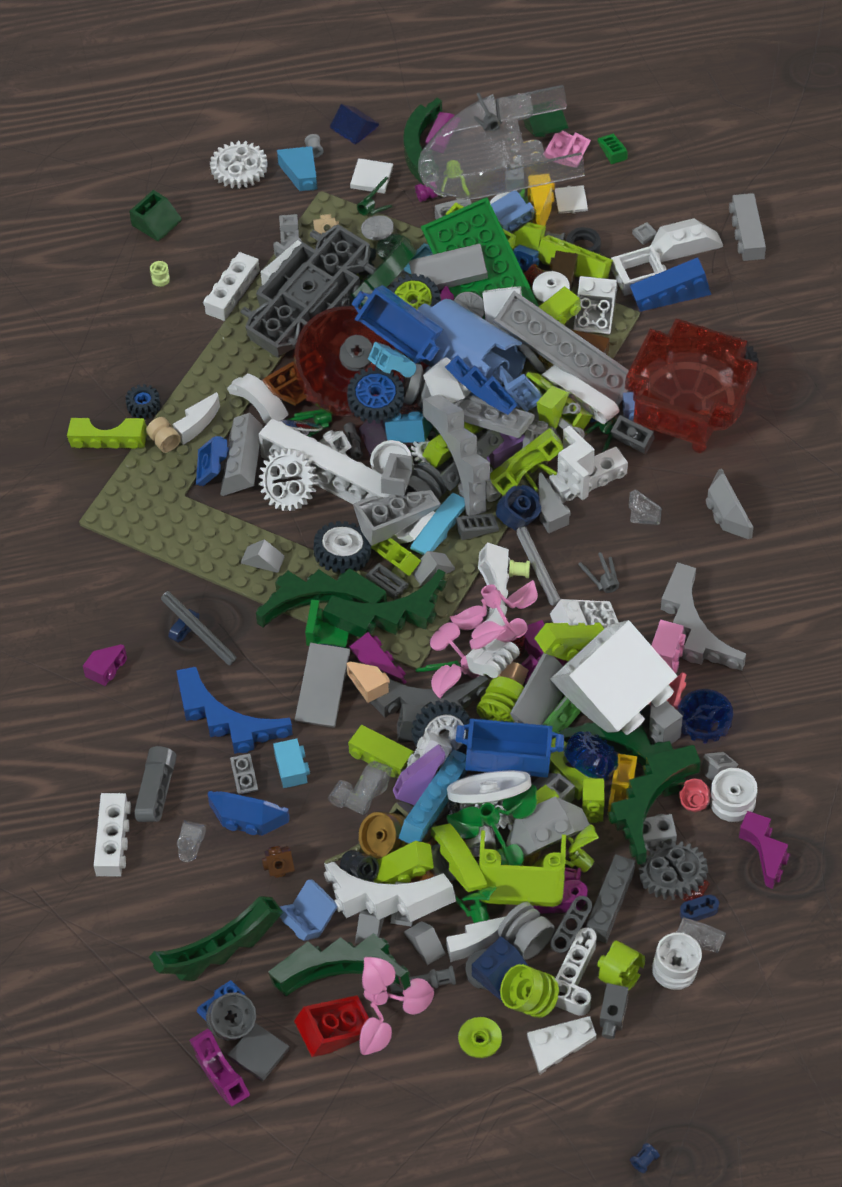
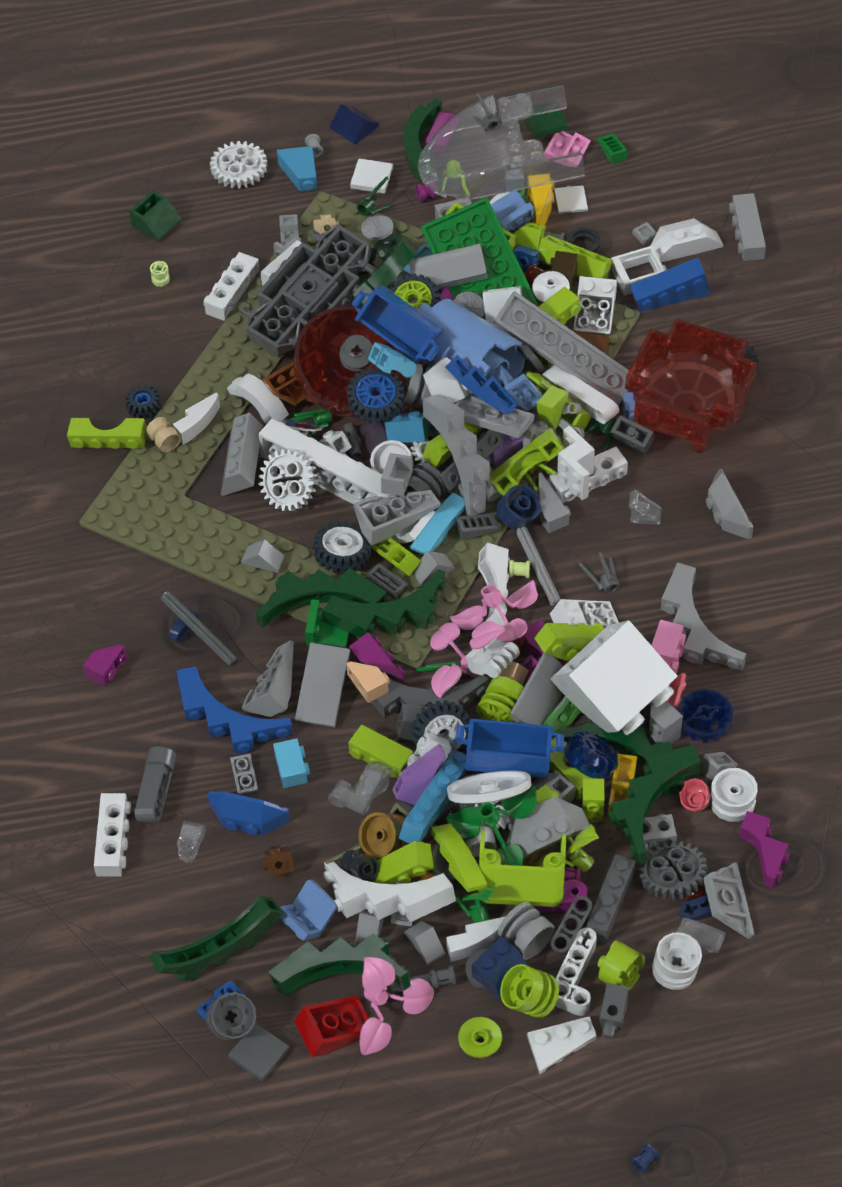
(209, 459): blue plate -> none
(219, 1072): magenta arch -> none
(274, 684): none -> light grey wedge
(729, 900): none -> light grey wing

